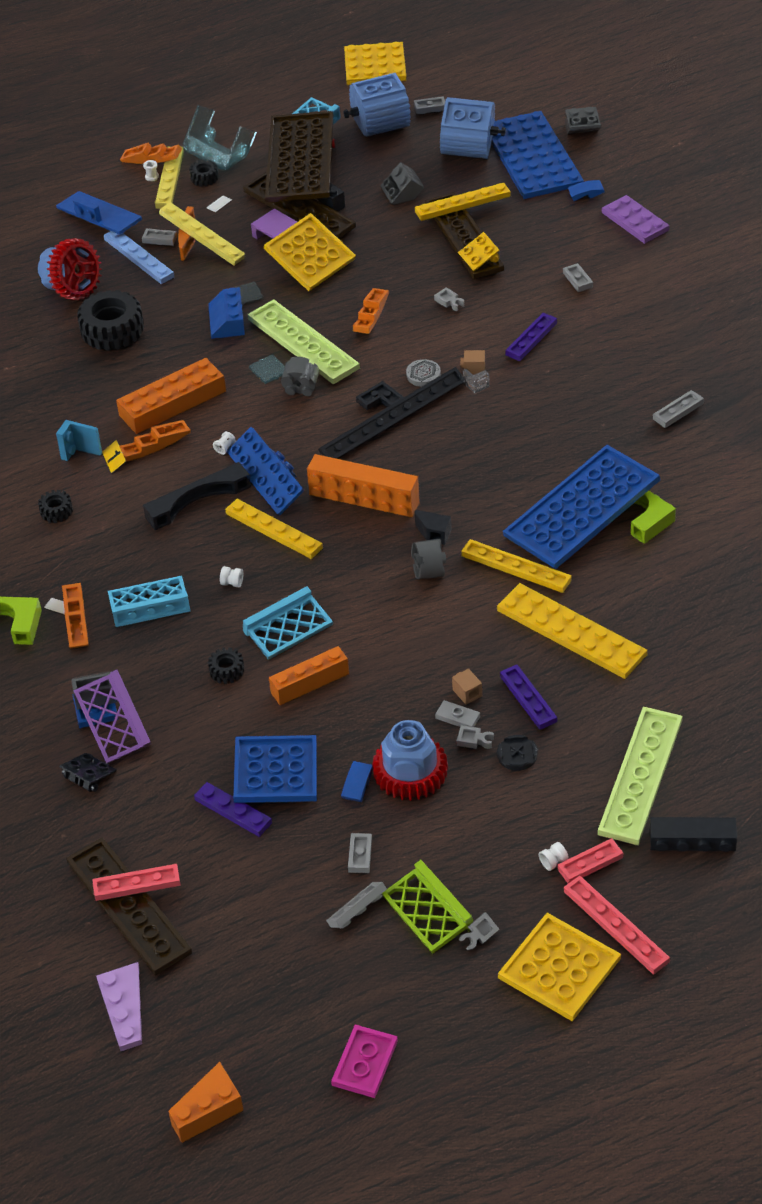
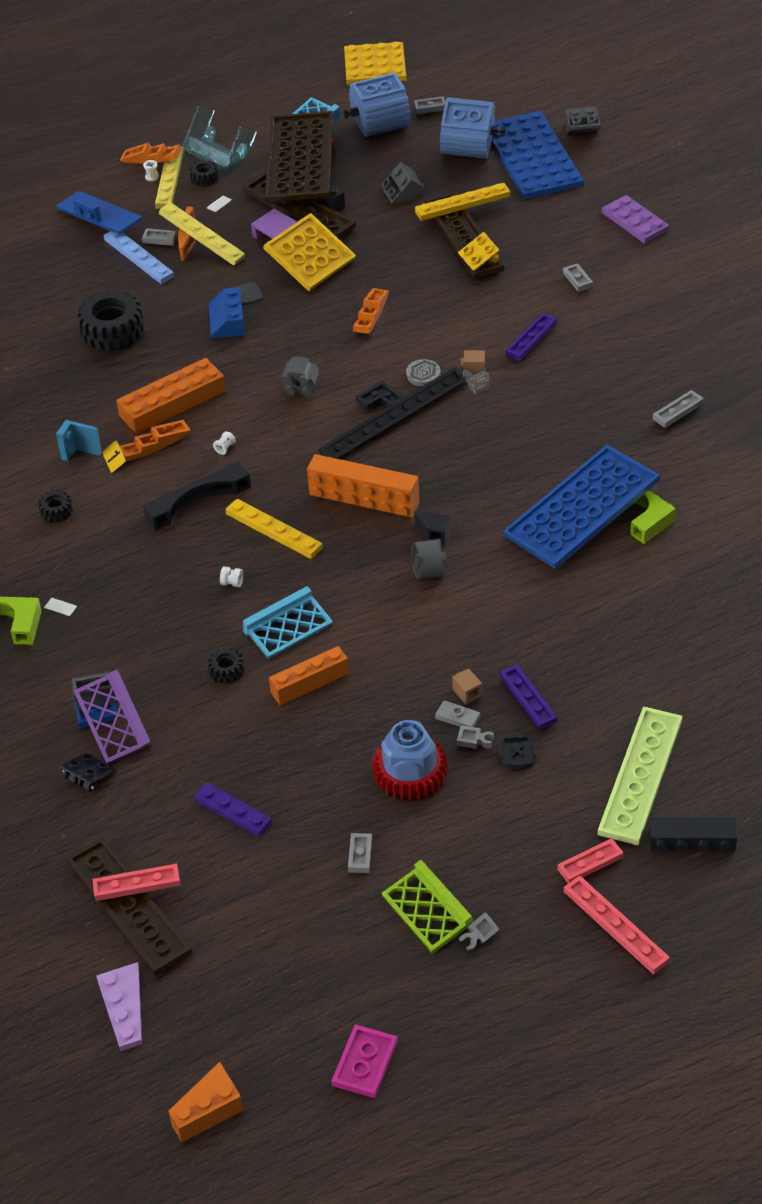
(70, 268): red piece -> none
(75, 615): orange slope -> none
(145, 609): medium azure fence -> none
(267, 369): clear light blue piece -> none
(267, 470): blue bracket -> none
(275, 769): blue plate -> none
(303, 341): yellowish green plate -> none
(356, 781): blue slope -> none
(356, 905): light grey plate -> none
(449, 298): light grey plate -> none
(516, 566): yellow plate -> none
(553, 856): white wheel -> none
(559, 966): yellow plate -> none
(572, 630): yellow plate -> none
(585, 188): blue slope -> none

